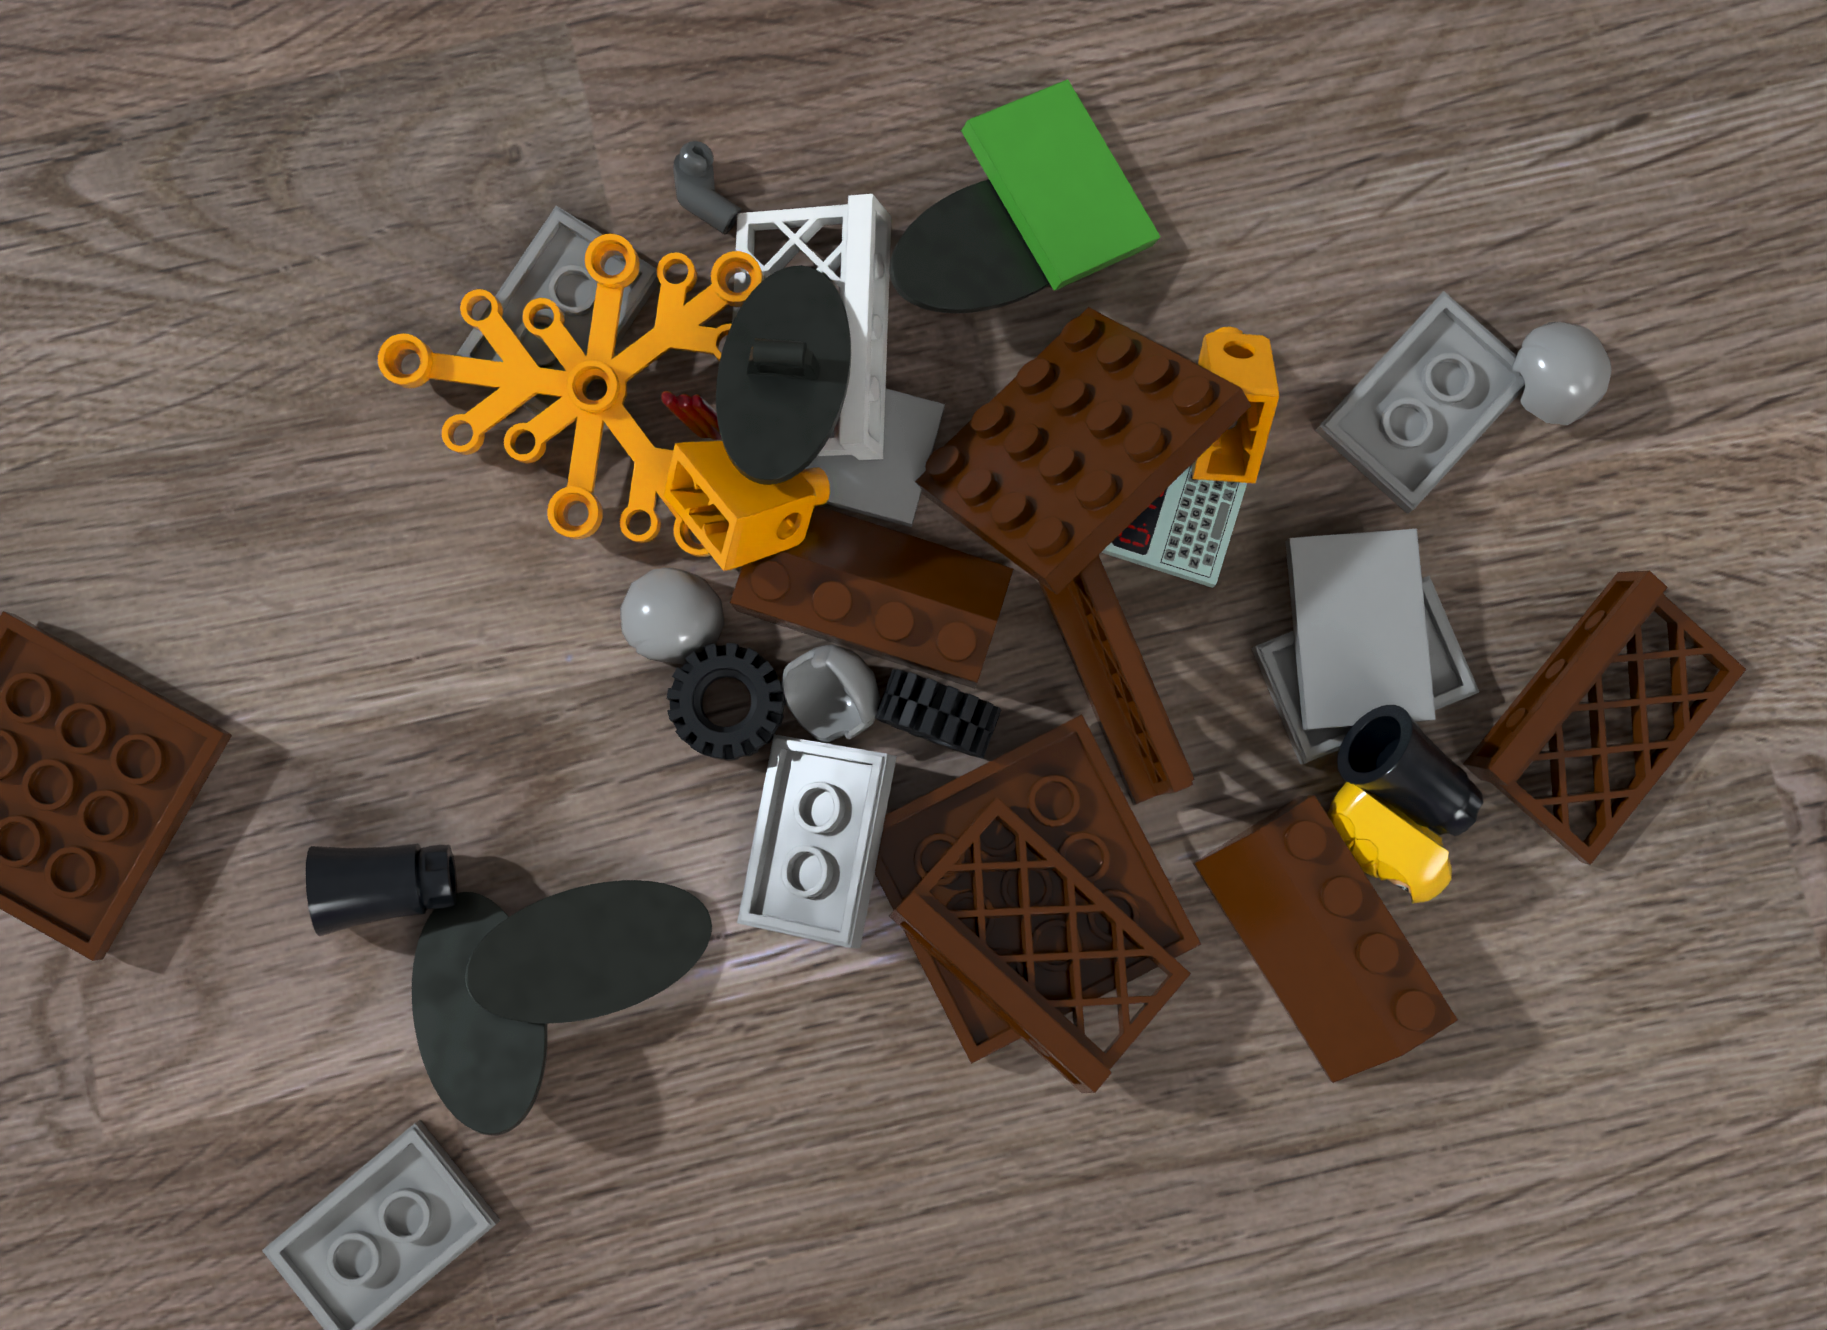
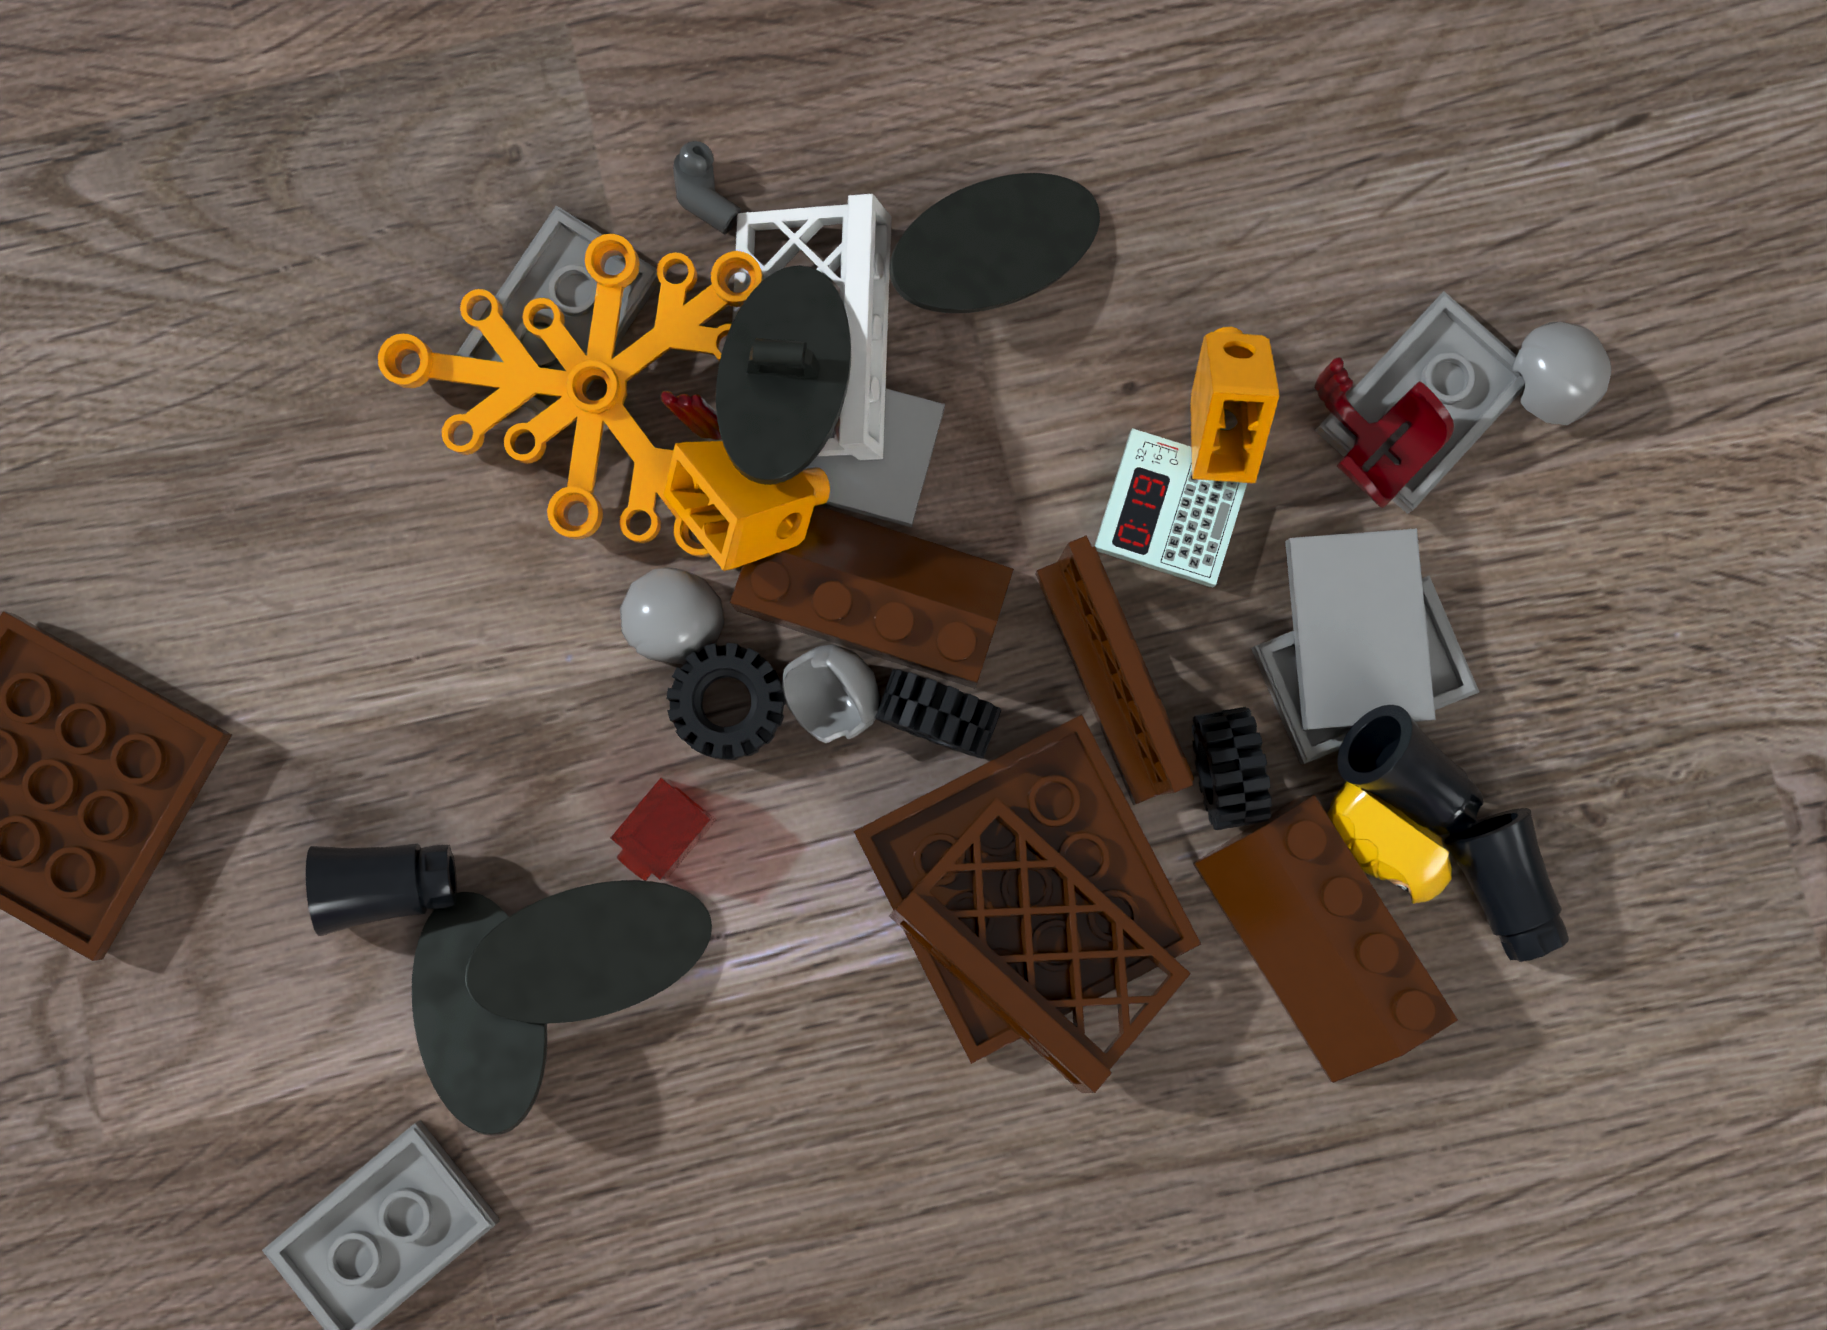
(661, 831): none -> clear red brick
(817, 840): light grey tile -> none
(1060, 184): bright green tile -> none
(1079, 446): reddish brown plate -> none
(1231, 768): none -> black tyre
(1427, 433): none -> dark red helmet
(1511, 883): none -> black plant
(1578, 670): reddish brown fence -> none

